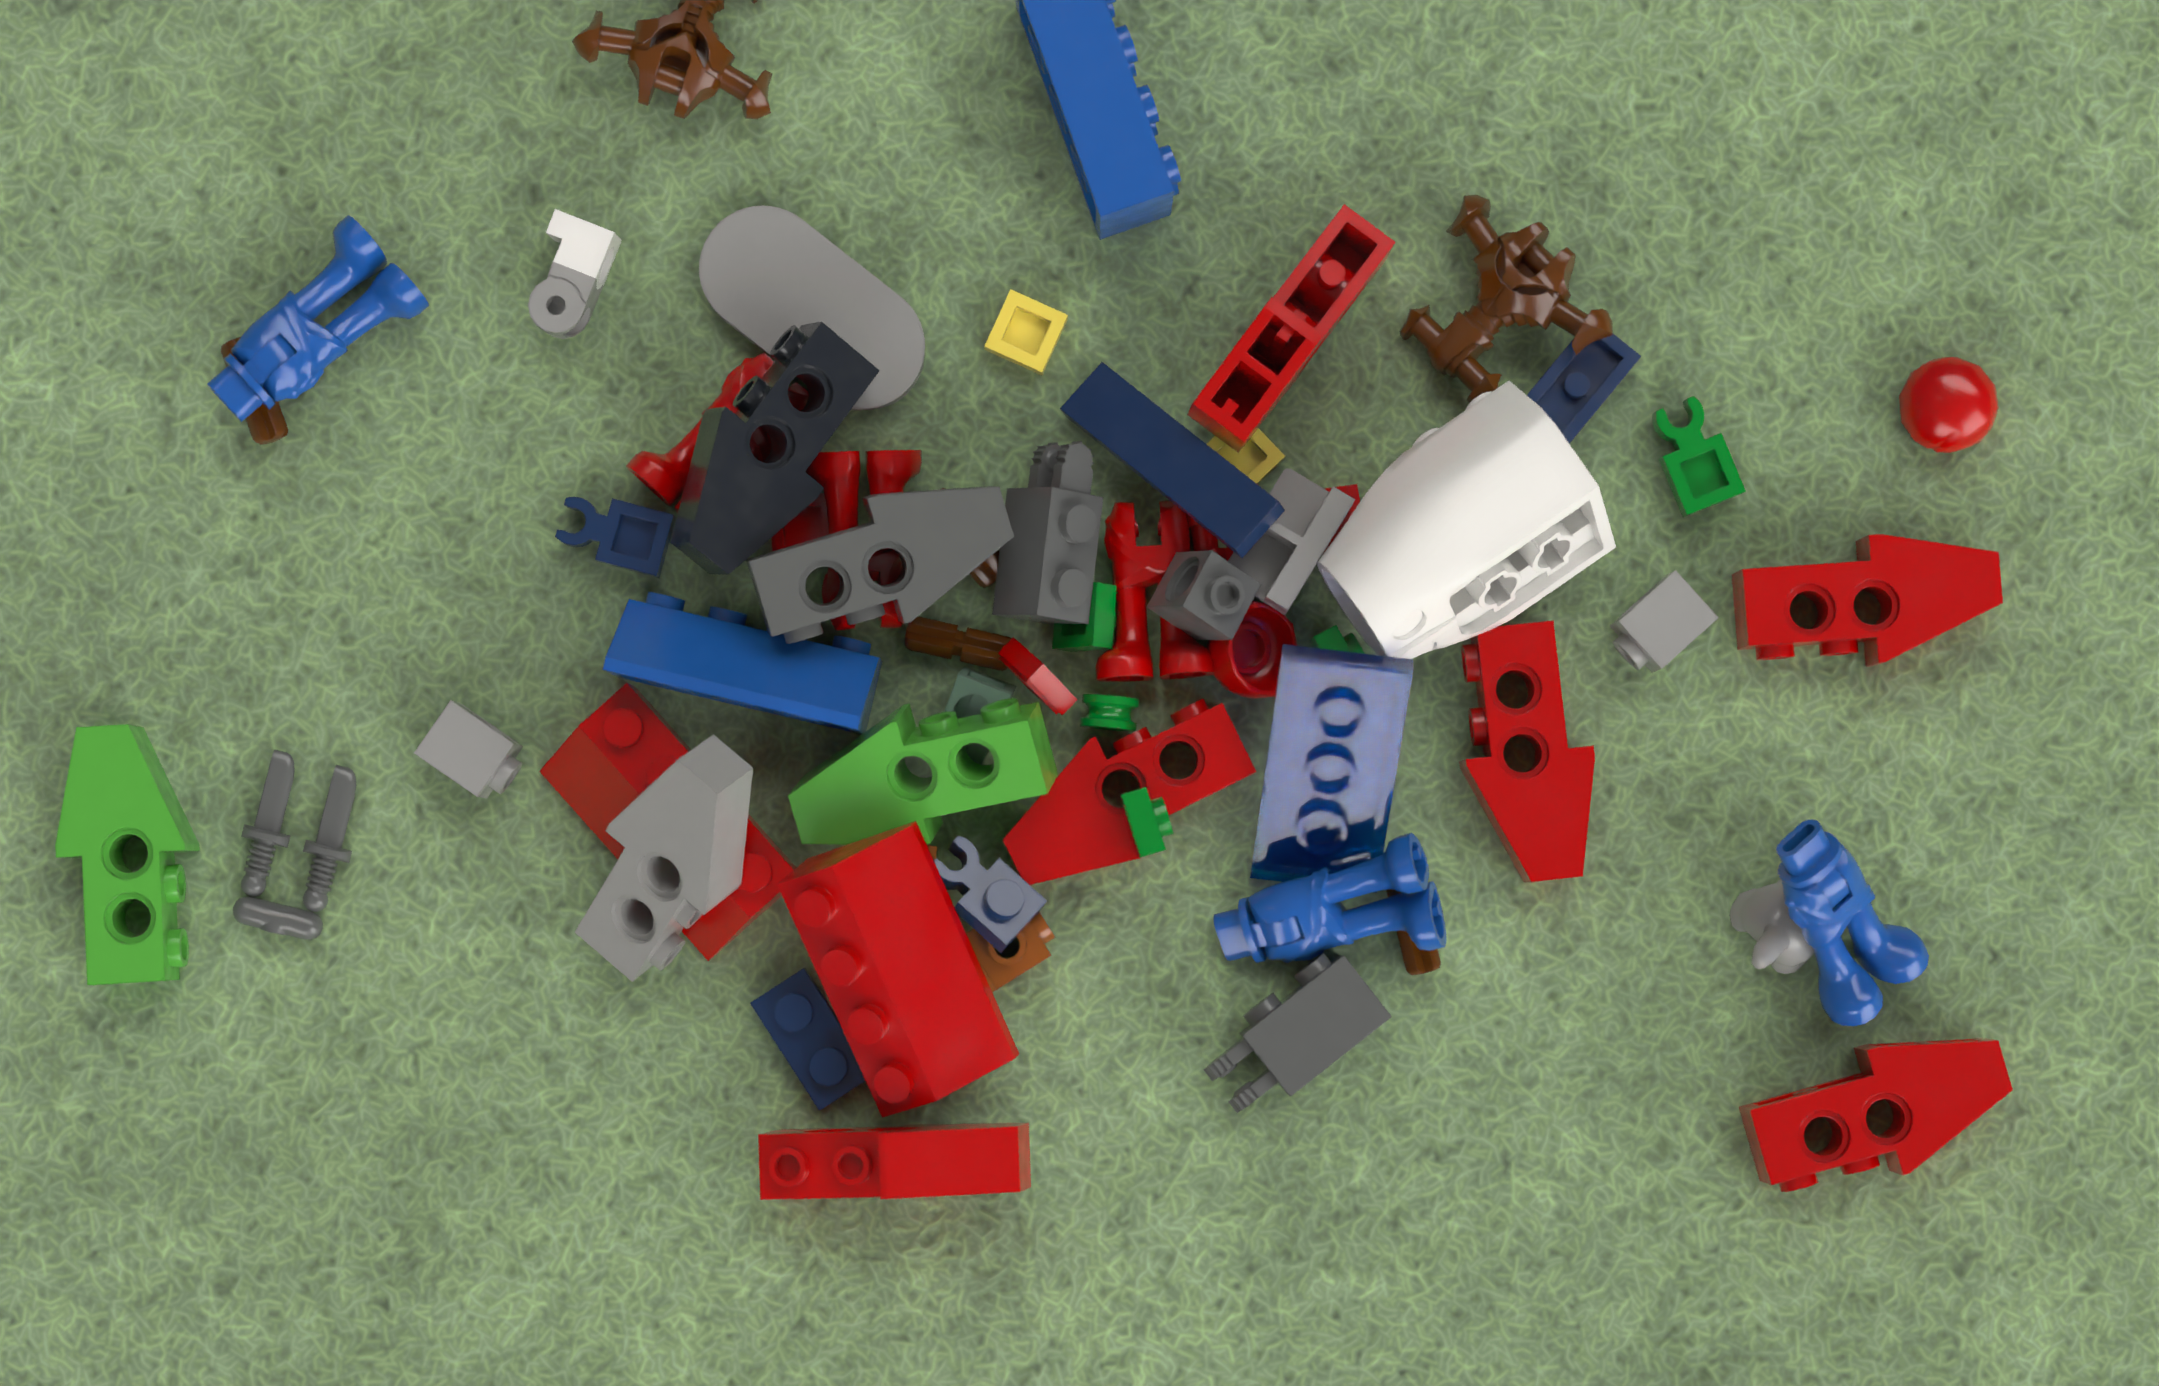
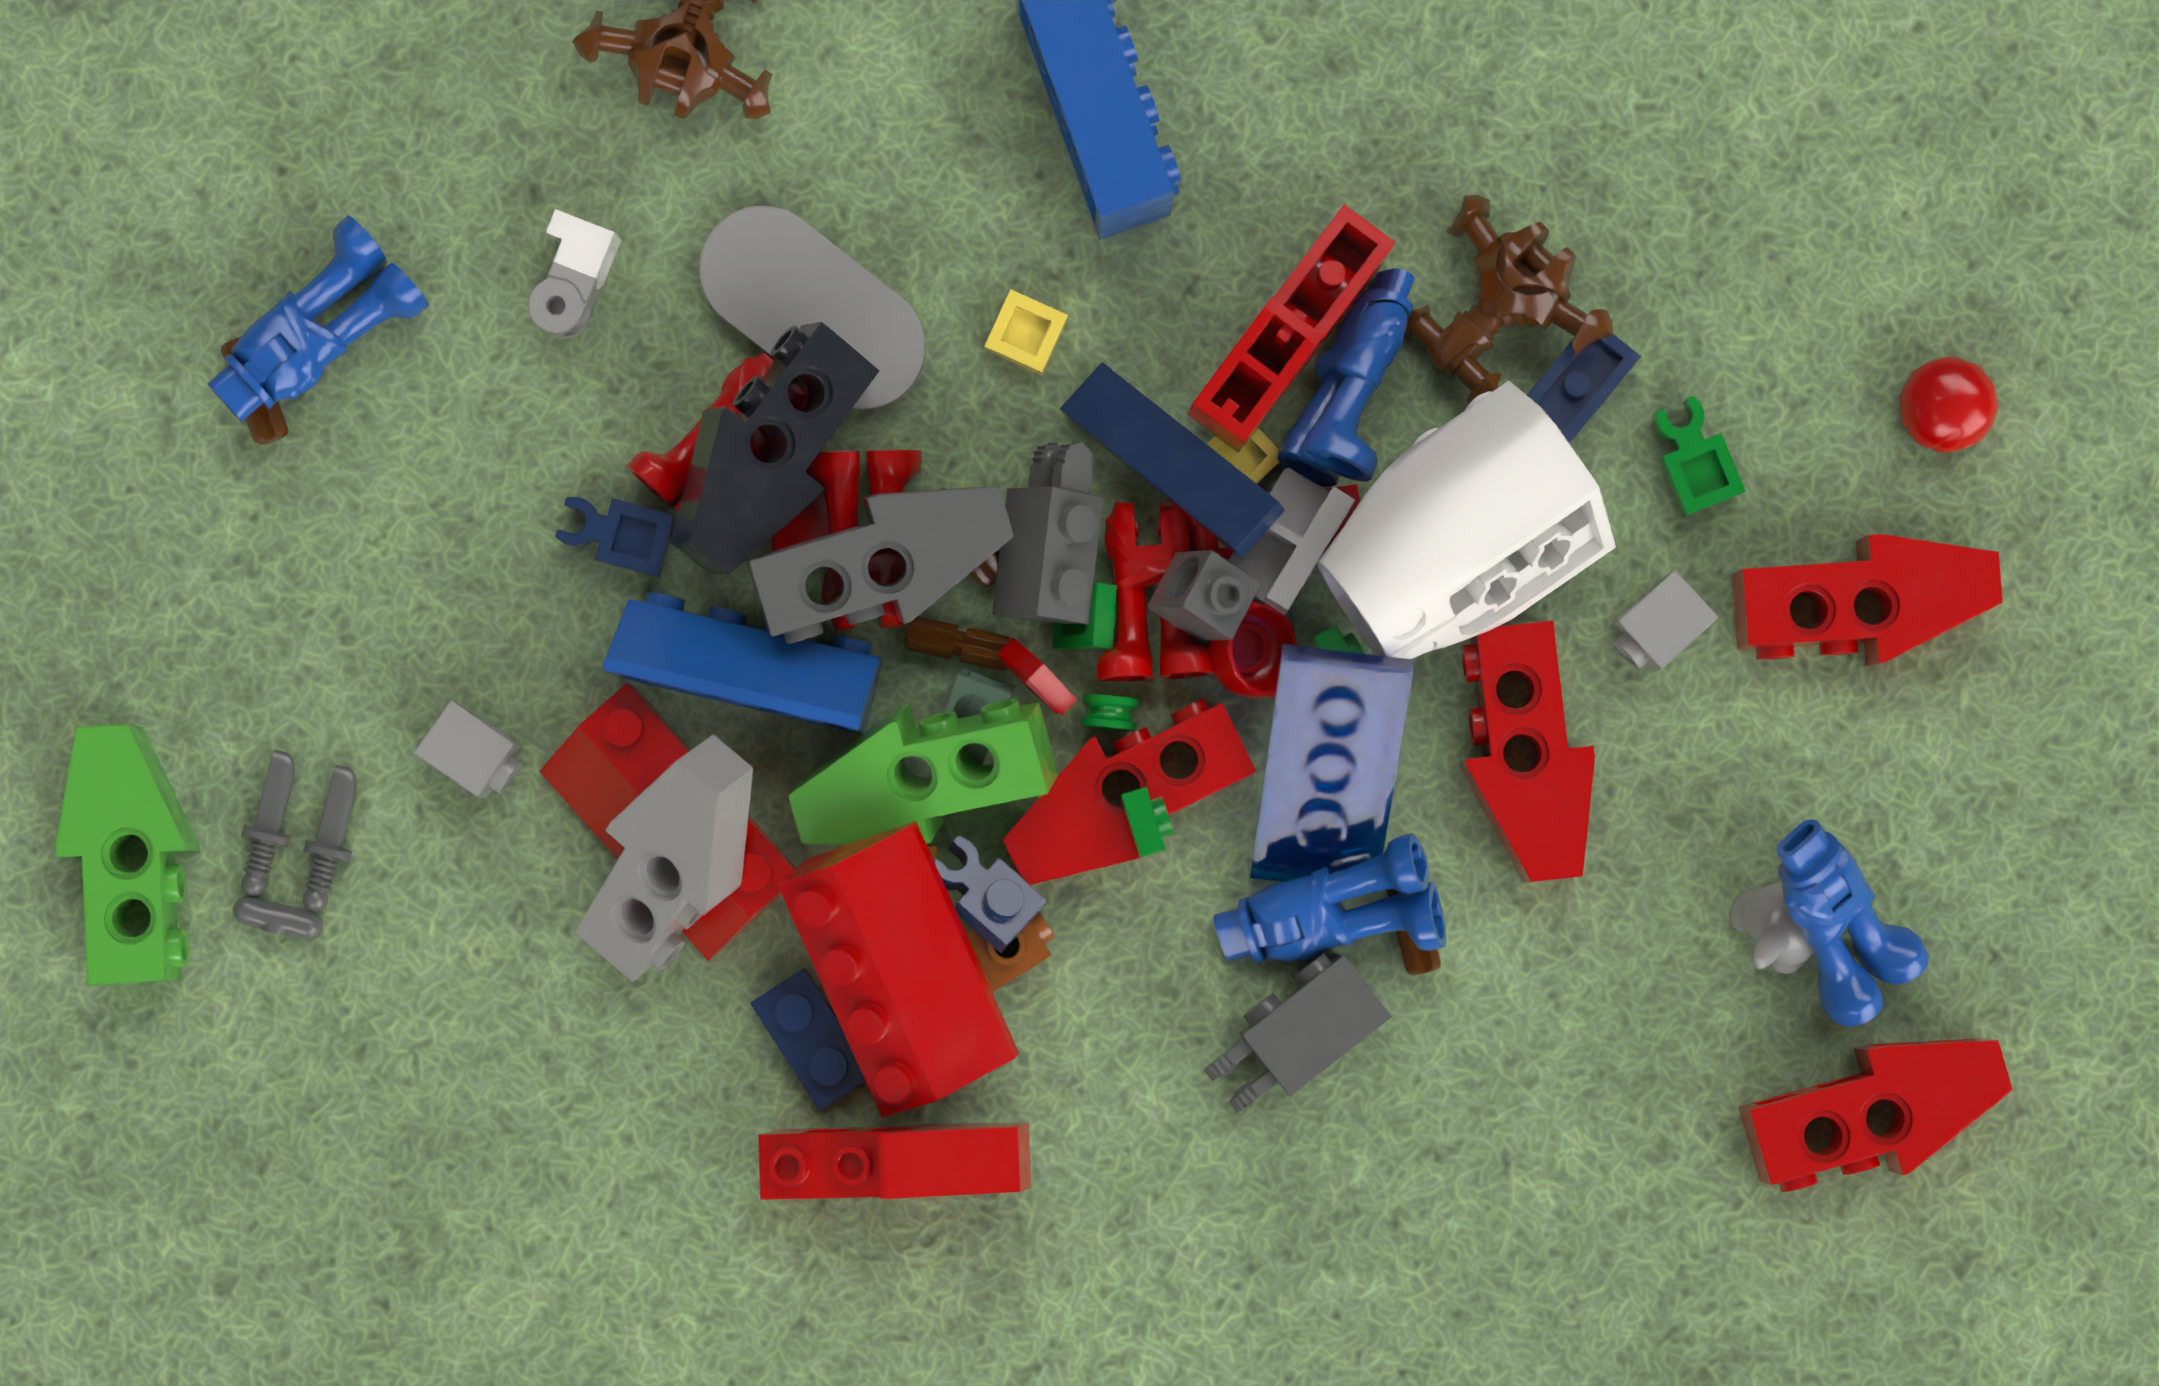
(1325, 436): none -> blue piece

